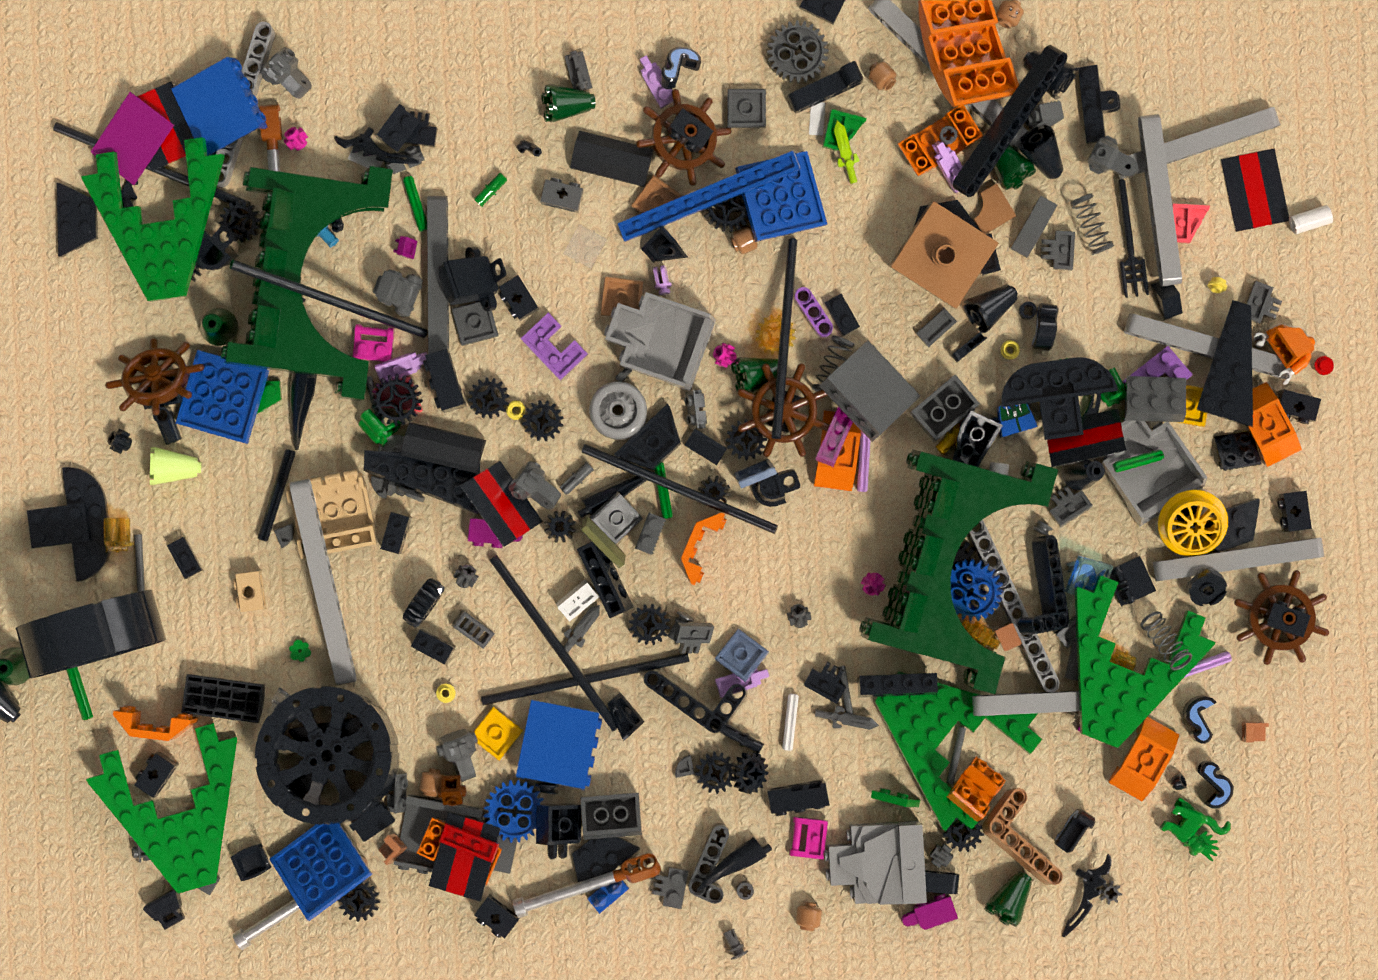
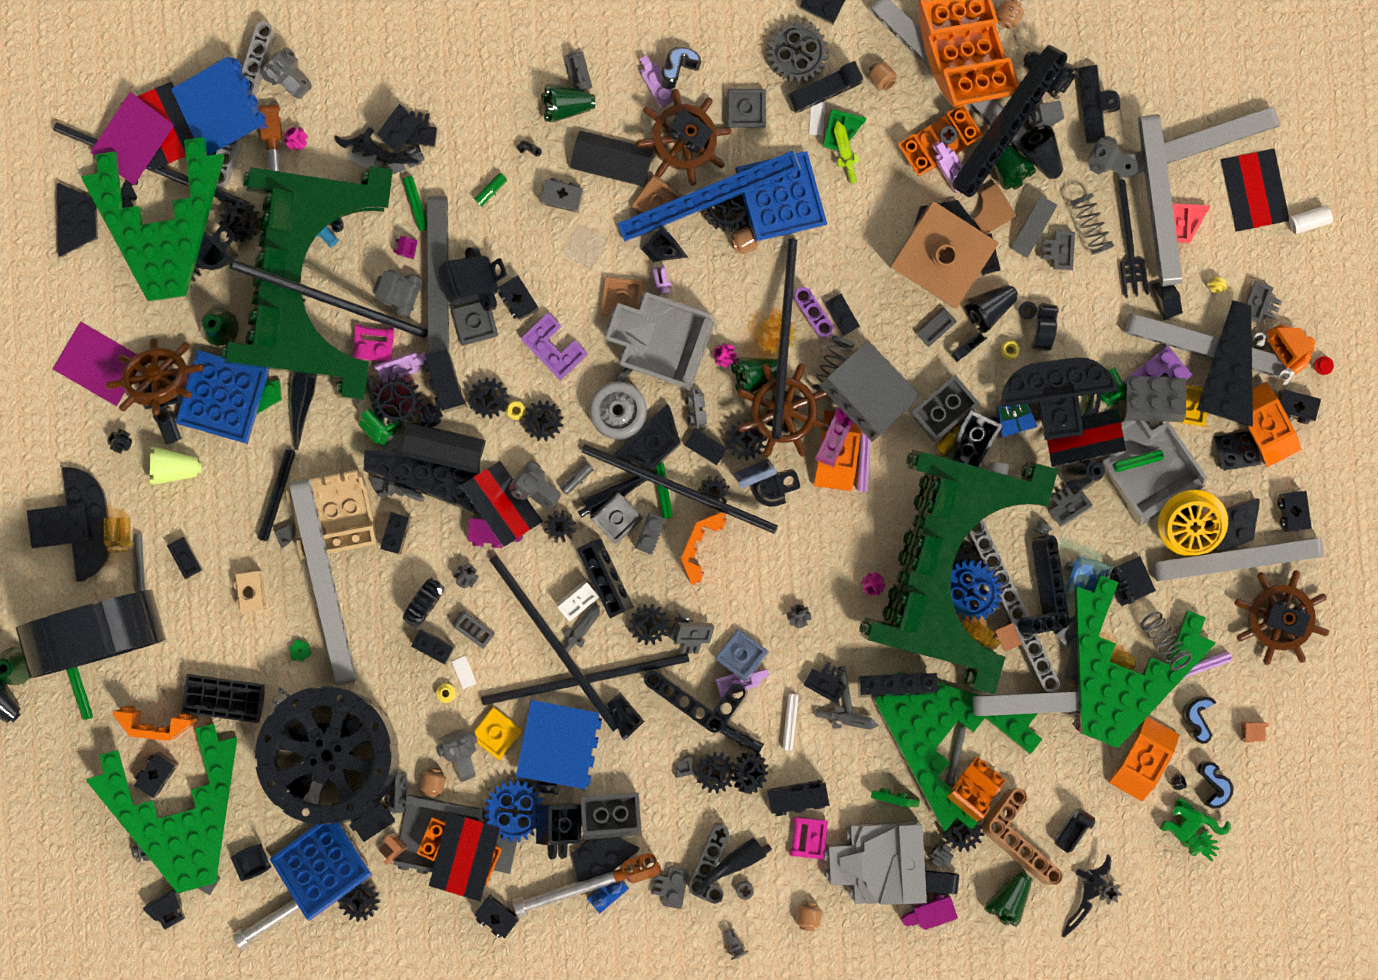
(92, 361): none -> magenta sticker
(430, 415): none -> black gear
(452, 790): reddish brown brick -> none
(464, 672): none -> white sticker
(469, 842): red tile -> none
(603, 542): olive tile -> none
(1202, 580): black plate -> none

